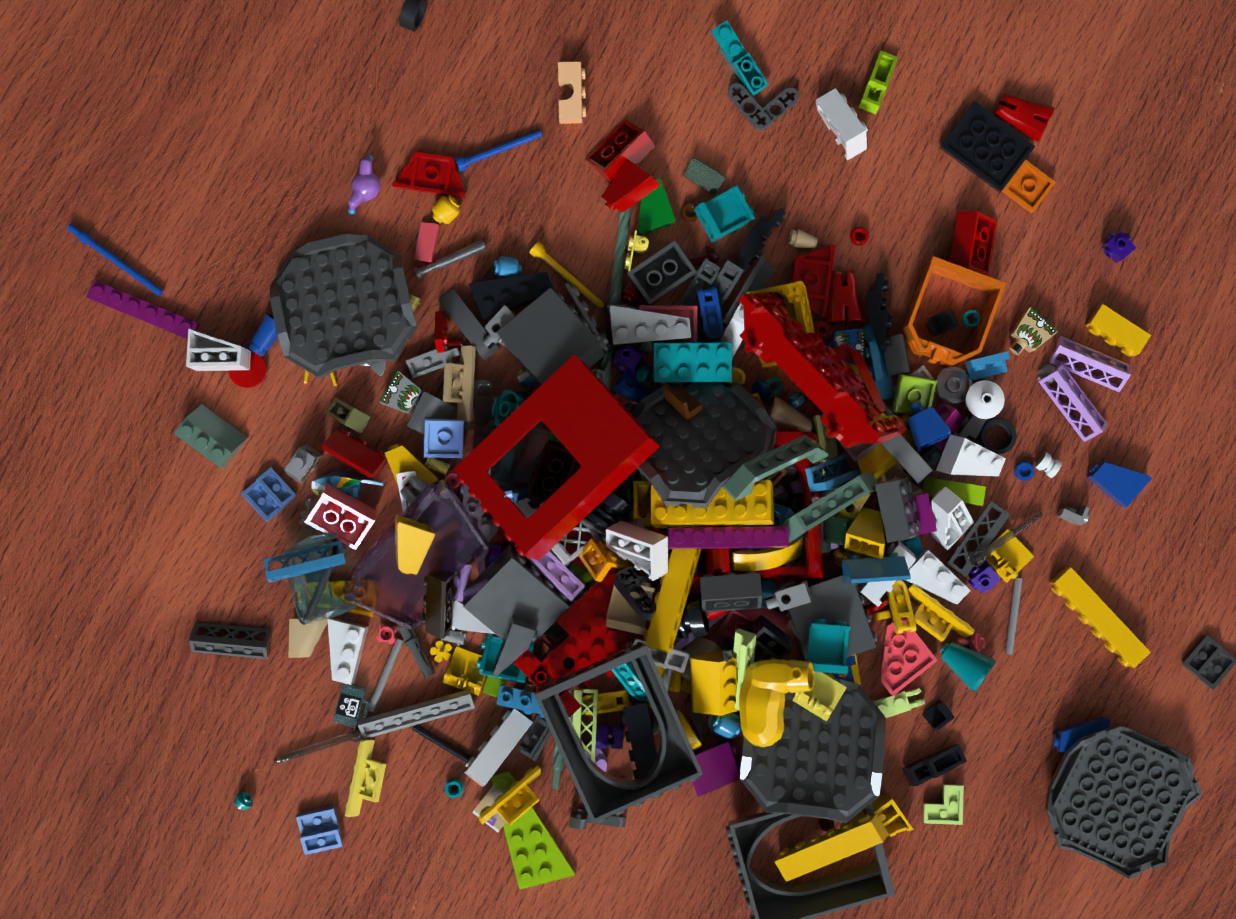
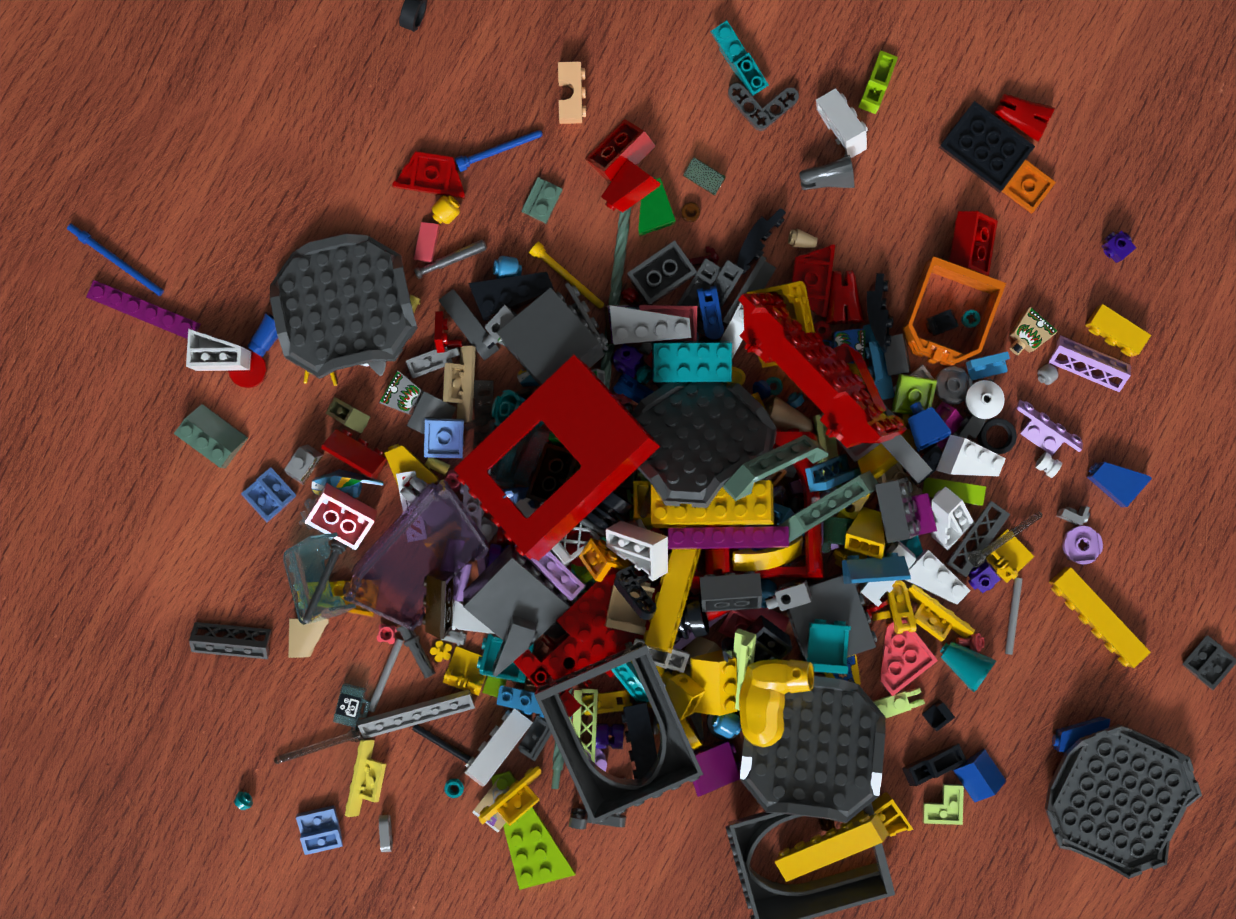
(305, 566): dark azure fence -> none
(346, 648): white wedge -> none
(364, 184): medium lavender piece -> none
(385, 833): none -> light grey beam
(411, 543): yellow slope -> none
(542, 200): none -> sand green plate
(637, 244): light yellow hinge -> none
(681, 400): reddish brown panel -> none
(683, 693): none -> yellow torso
(724, 213): teal panel -> none
(823, 697): light yellow hinge -> none
(835, 174): none -> dark grey piece
(859, 230): red plate -> none
(980, 776): none -> blue slope
(1024, 471): blue tile -> none
(1045, 432): none -> lavender bracket
(1079, 400): lavender fence -> none
(1090, 552): none -> lavender plate

